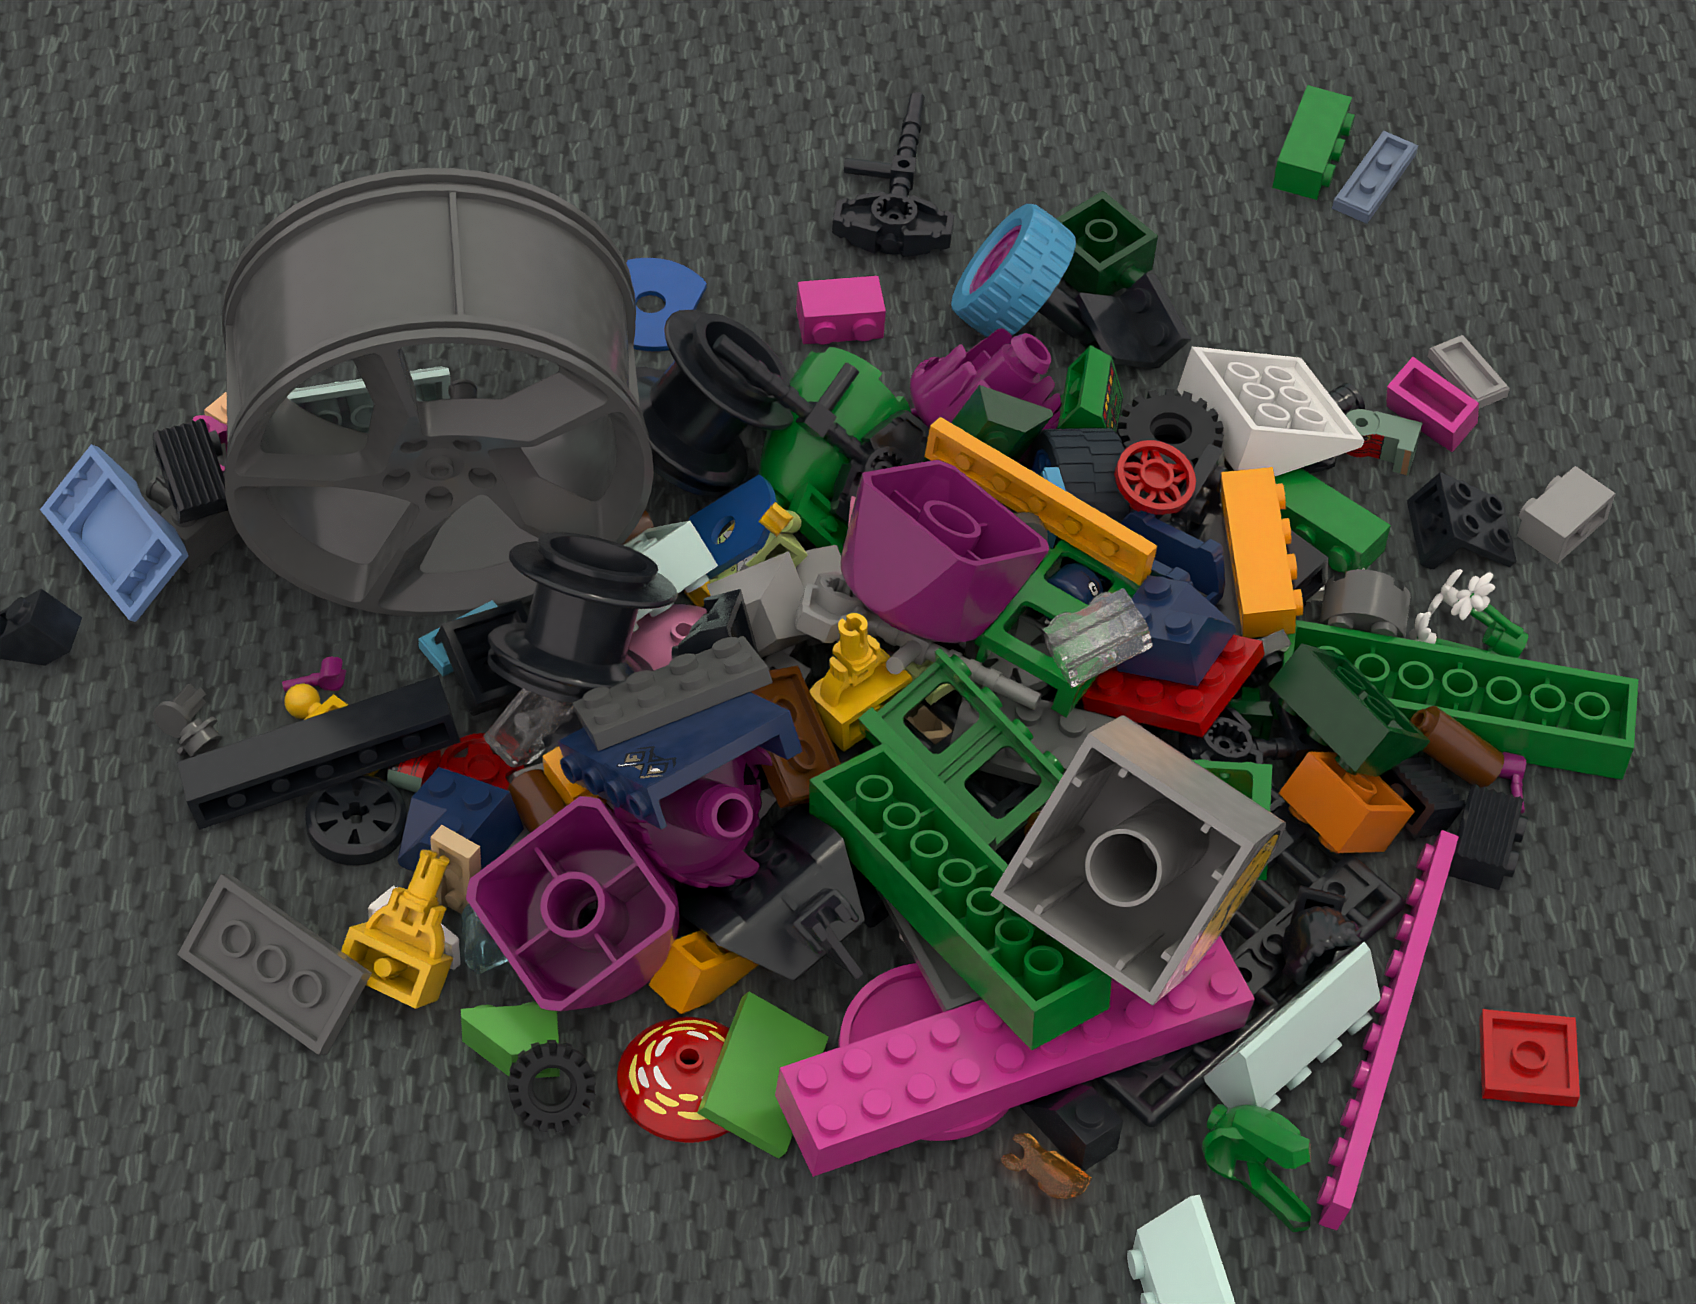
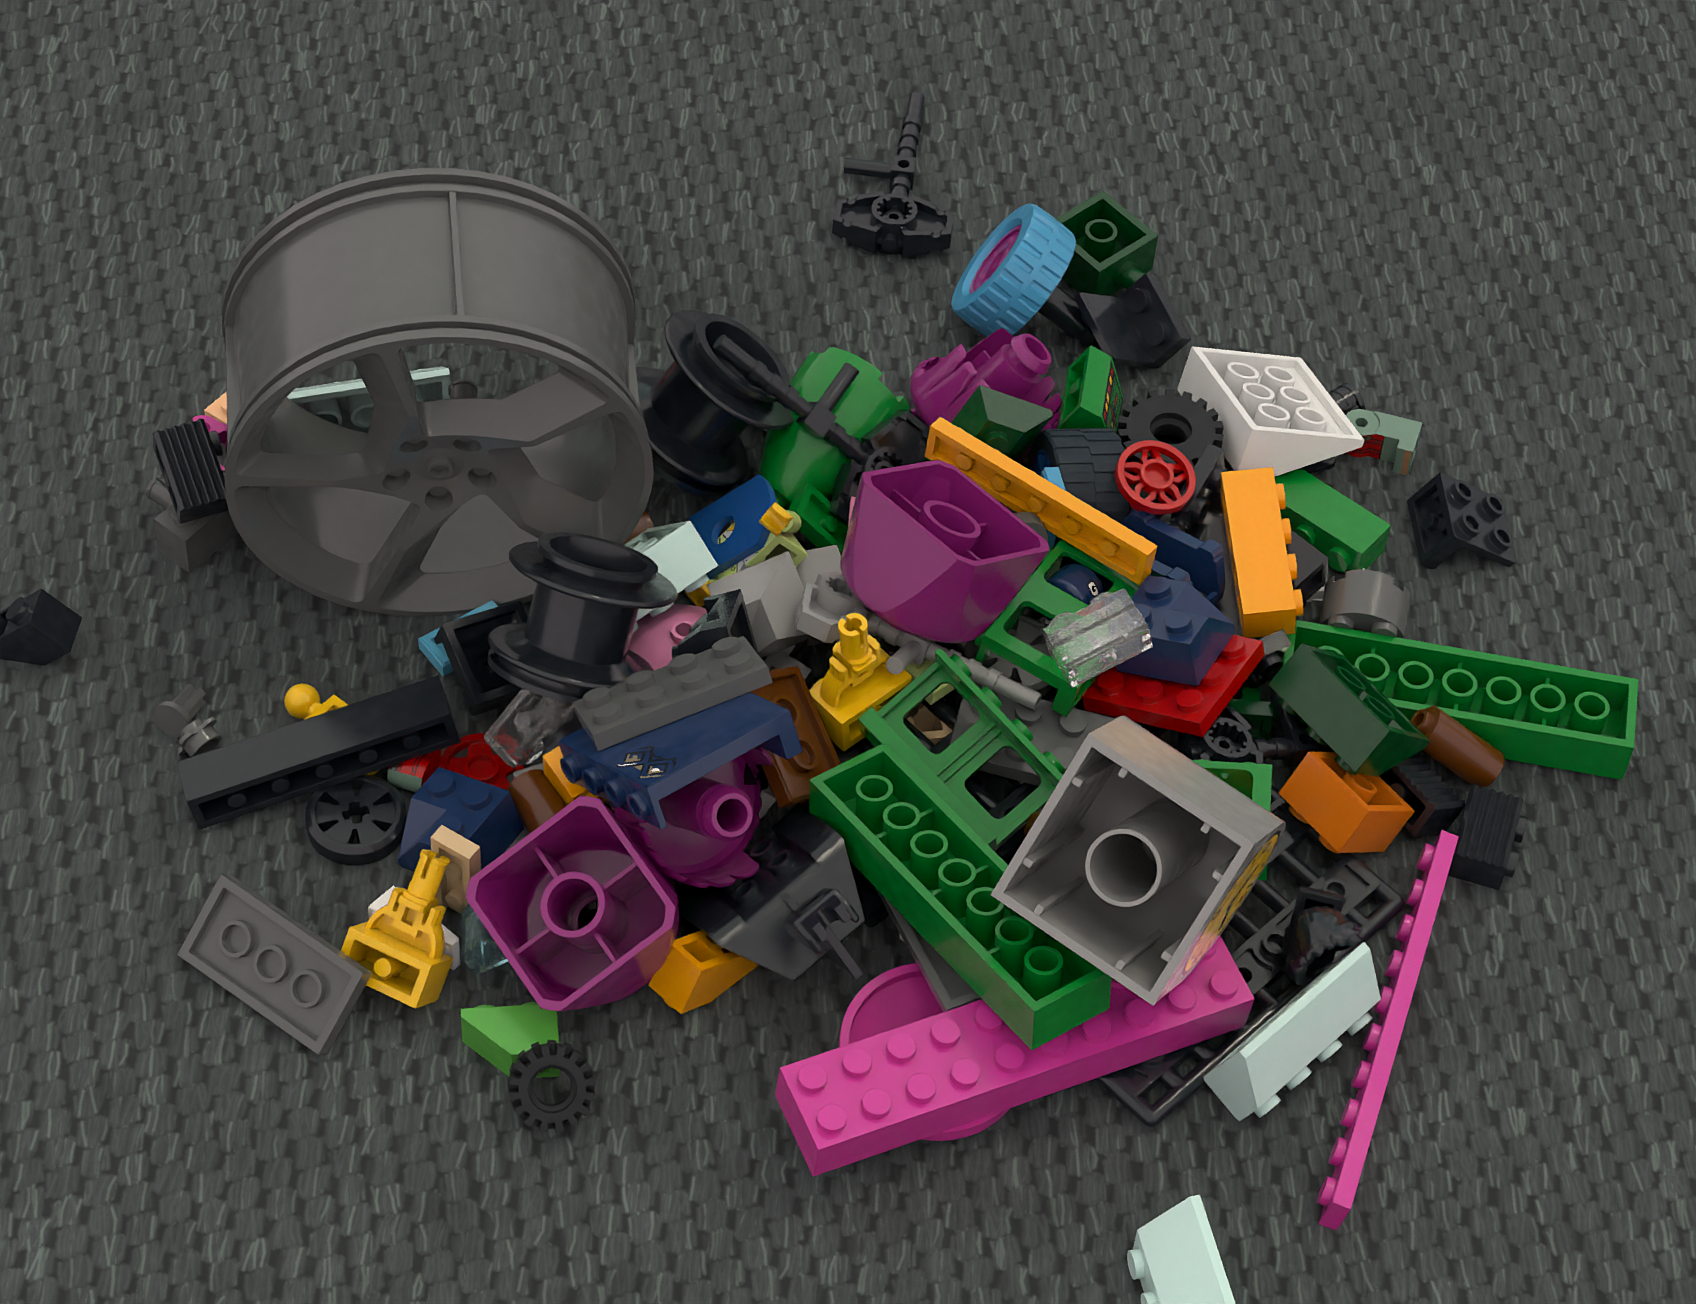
(115, 531): medium blue slope -> none
(329, 678): magenta hand -> none
(663, 1090): red dish -> none
(672, 283): blue piece -> none
(747, 1073): bright green tile -> none
(840, 310): dark pink brick -> none
(1055, 1173): clear orange plate -> none
(1077, 1124): black slope -> none
(1254, 1136): green piece -> none
(1314, 143): green brick -> none
(1375, 177): sand blue tile -> none
(1428, 398): dark pink brick -> none
(1468, 371): light grey tile -> none
(1501, 635): plant -> none
(1514, 769): magenta hand -> none
(1529, 1058): red plate -> none
(1565, 514): light grey brick -> none

